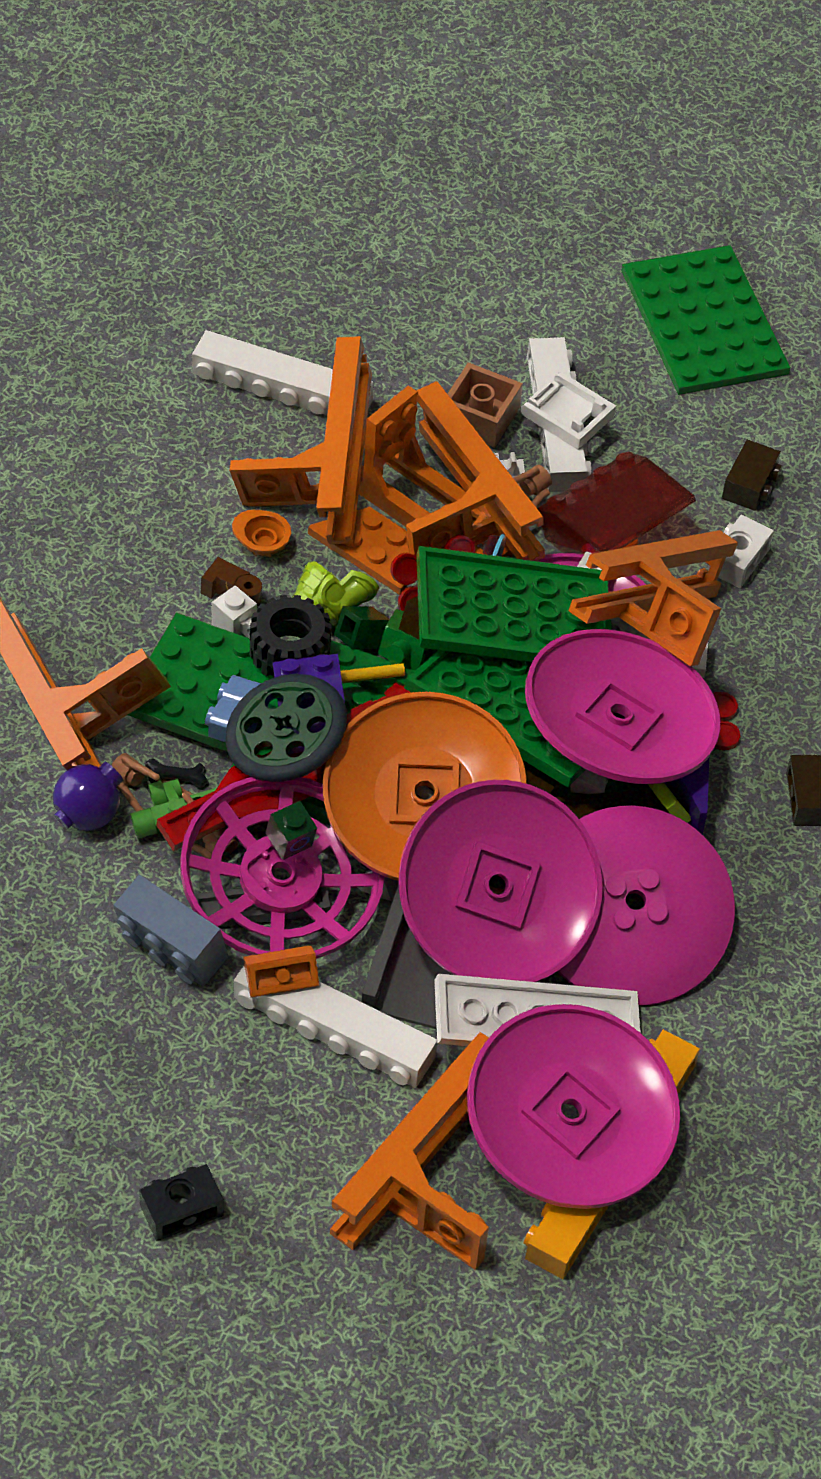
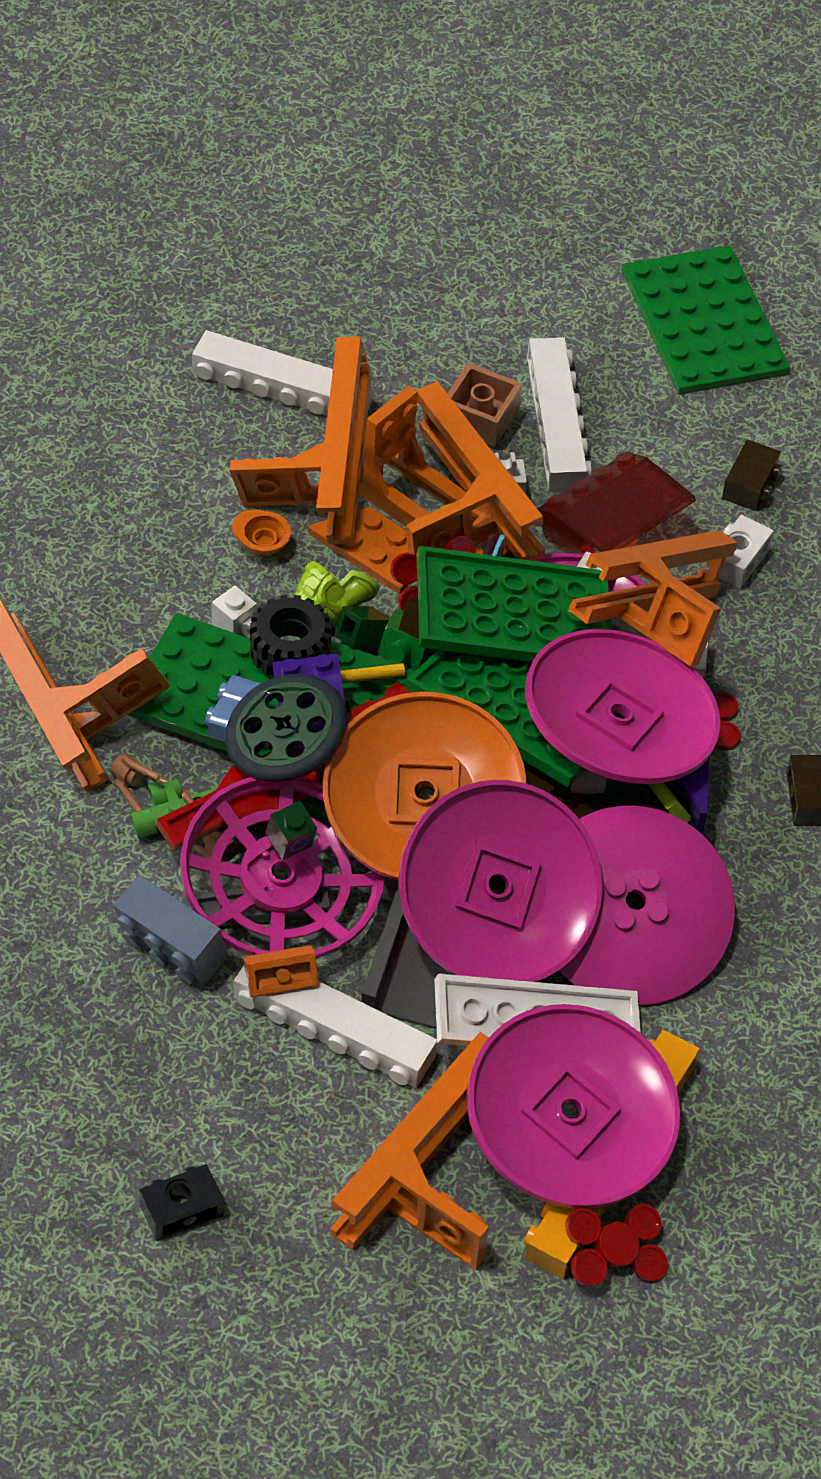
(87, 796): dark purple brick -> none
(192, 775): black piece -> none
(224, 575): reddish brown leg -> none
(535, 482): nougat plant -> none
(563, 408): white container -> none
(616, 1245): none -> red piece

